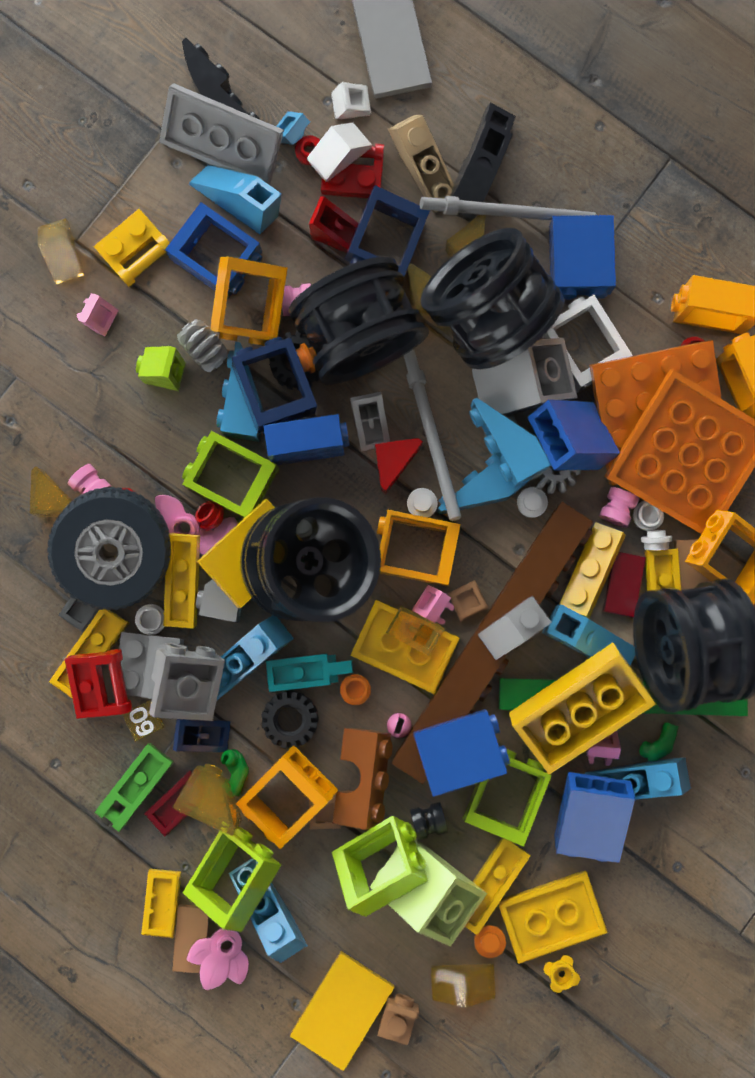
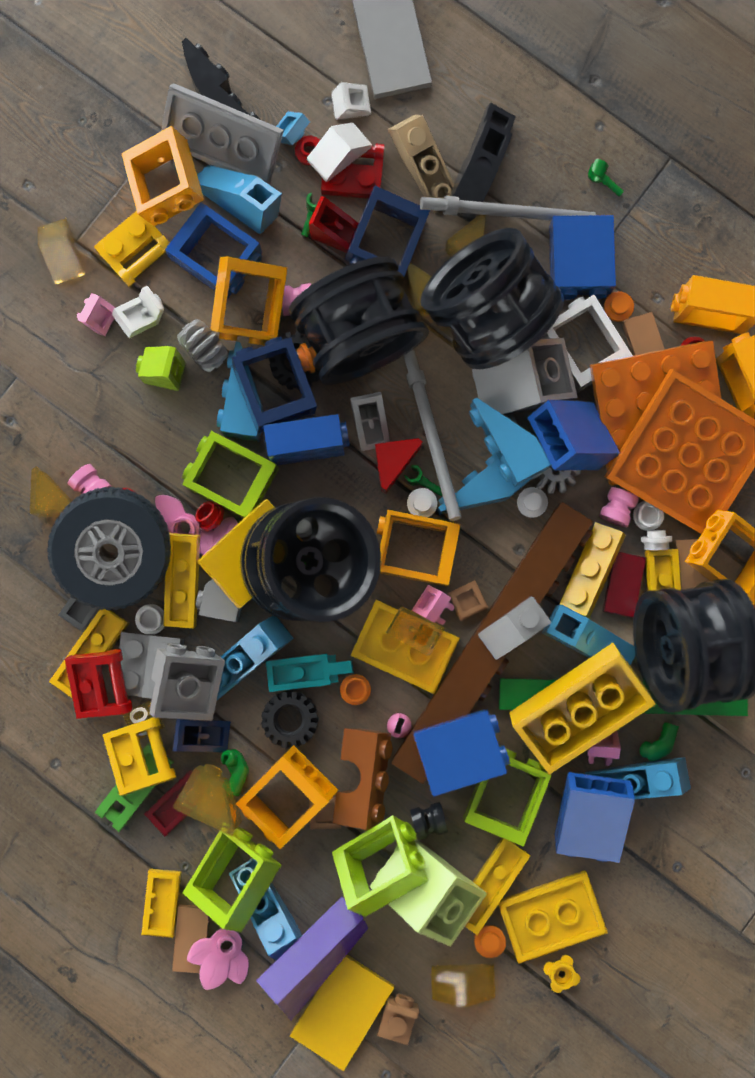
(128, 757): none -> yellow plate
(139, 313): none -> white bracket
(151, 154): none -> light orange window
(310, 208): none -> green hand
(312, 958): none -> slope
(423, 481): none -> green hand
(597, 174): none -> green hand
(618, 306): none -> orange plate
(642, 334): none -> medium nougat tile

